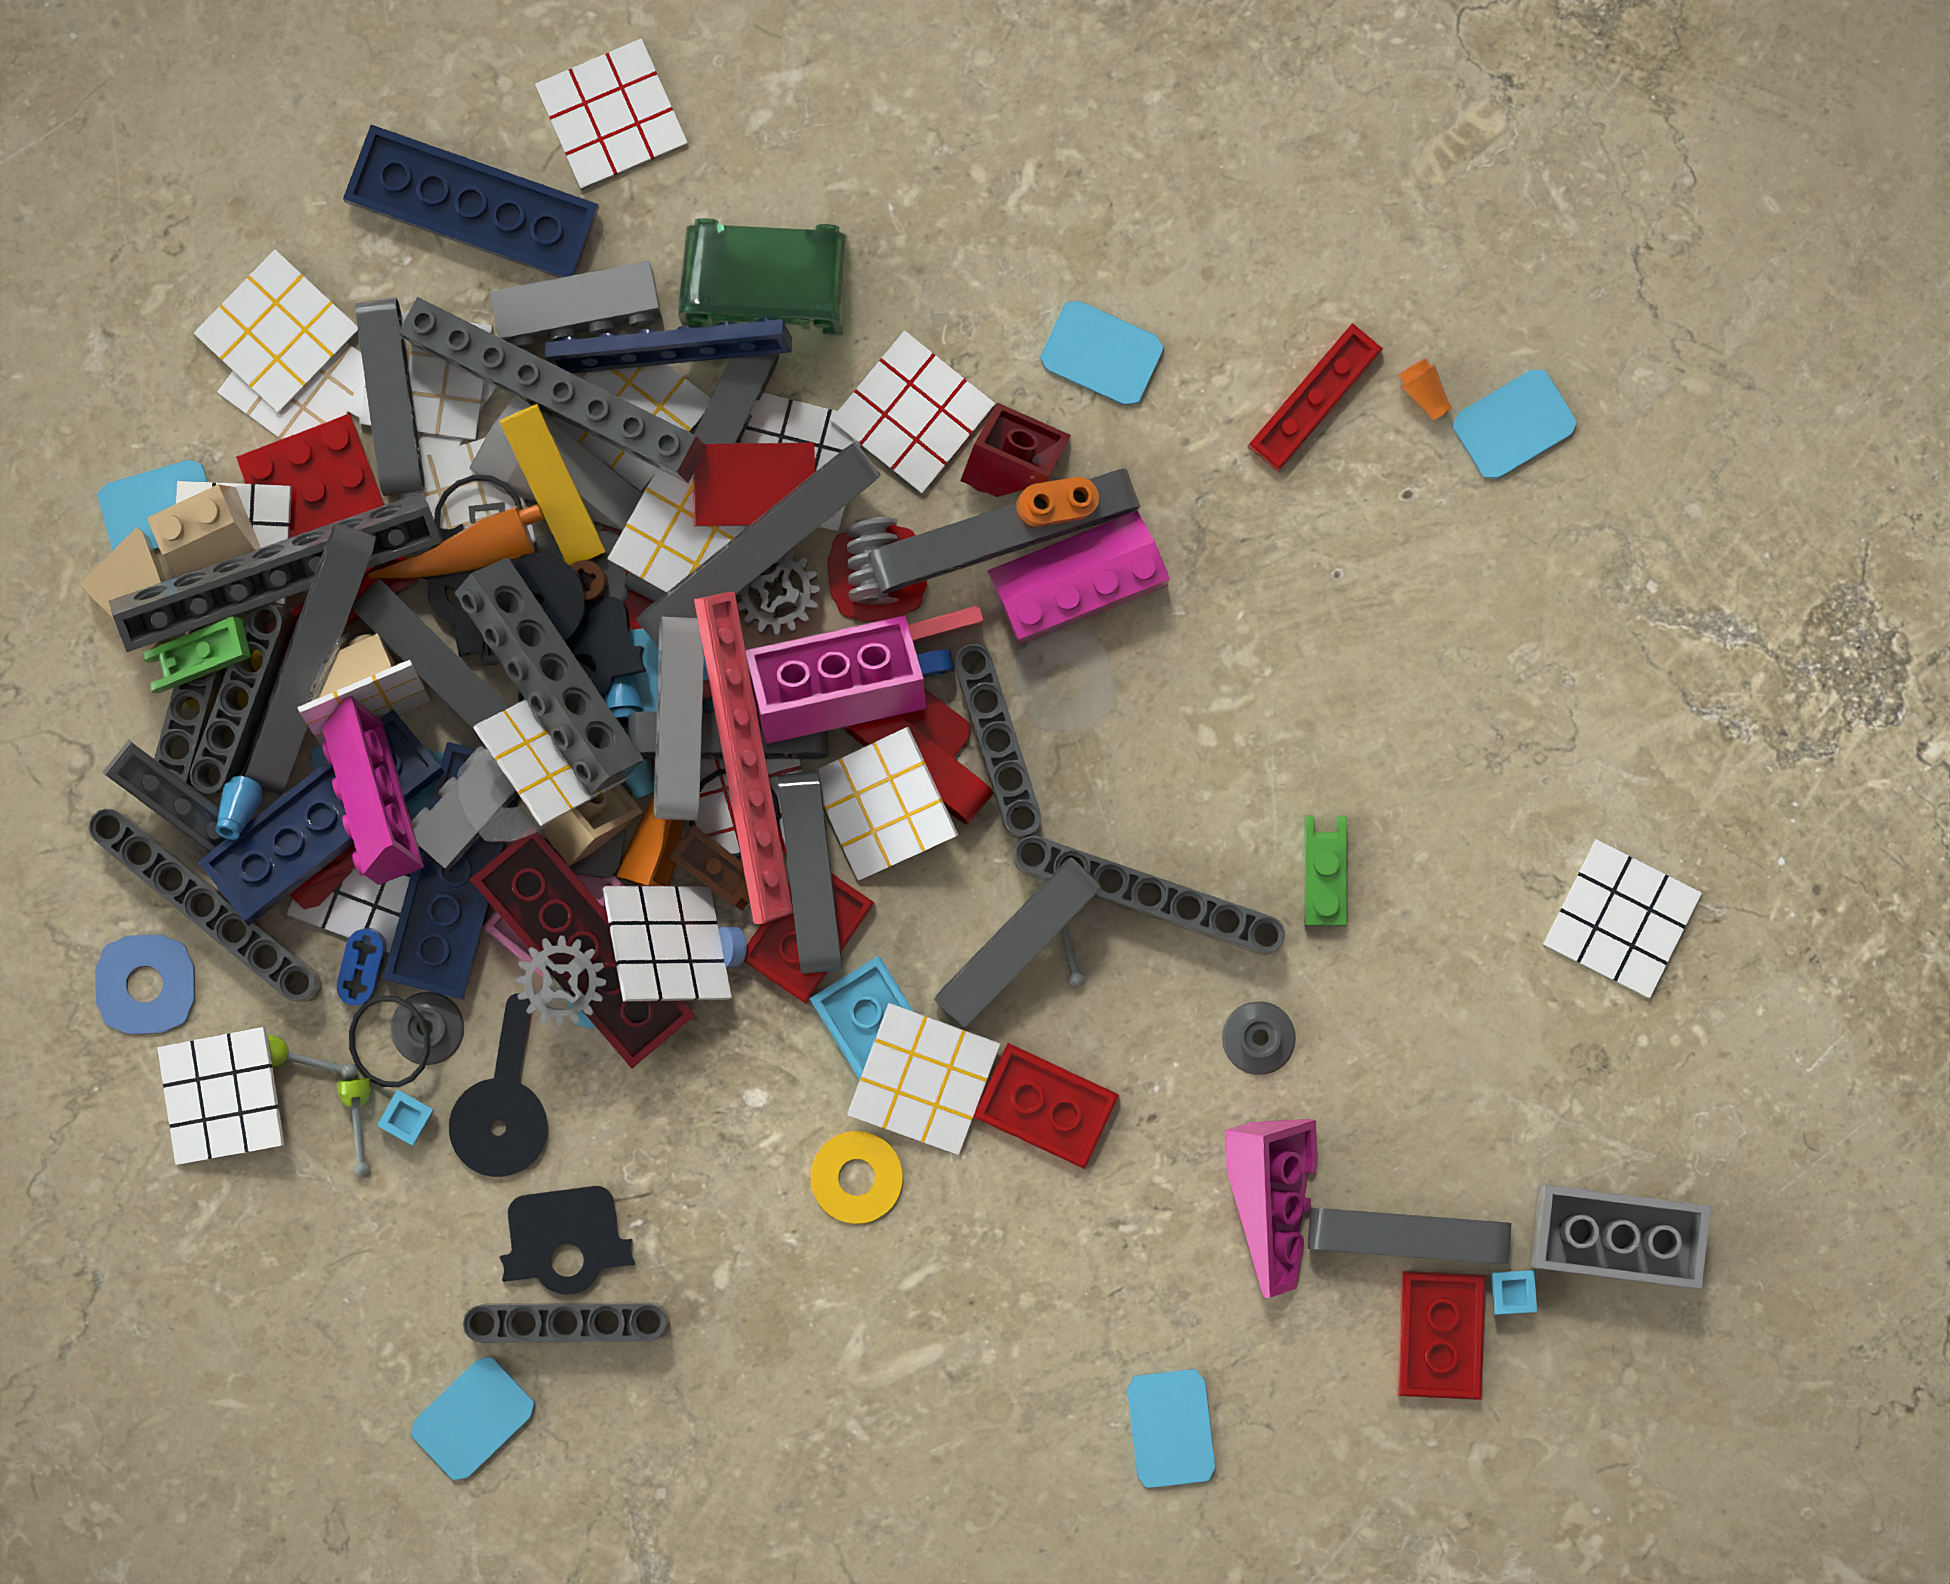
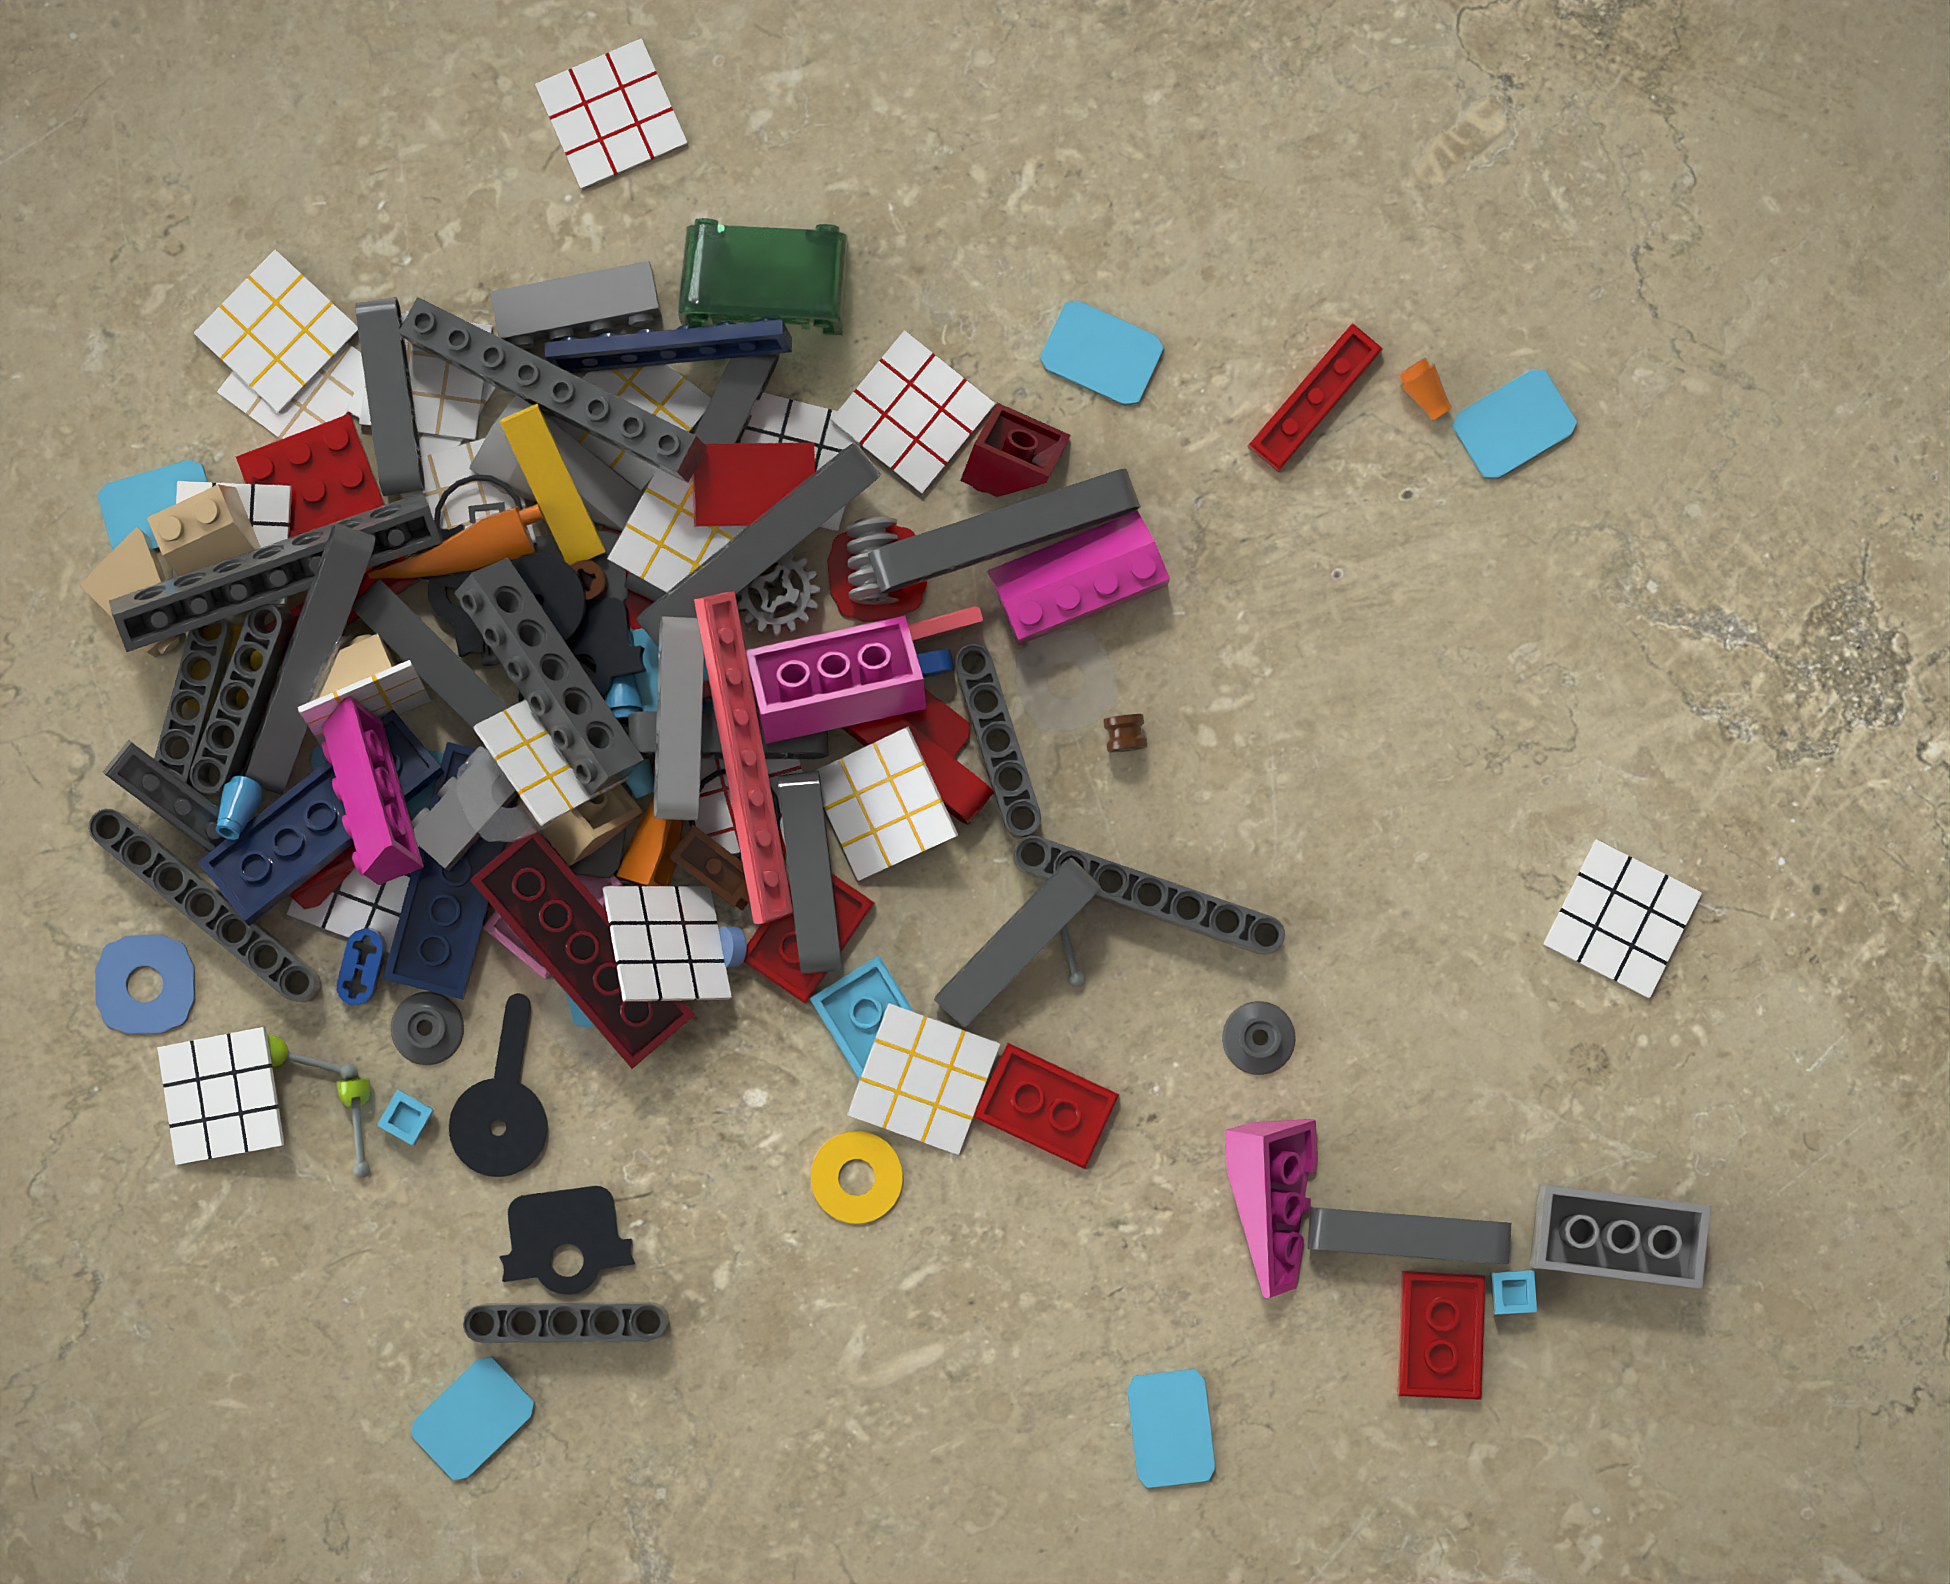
(199, 653): bright green hinge -> none
(415, 1012): black piece -> none
(471, 203): dark blue plate -> none
(546, 994): light grey gear -> none
(1059, 500): orange plate -> none
(1125, 733): none -> reddish brown wheel
(1325, 874): bright green hinge -> none

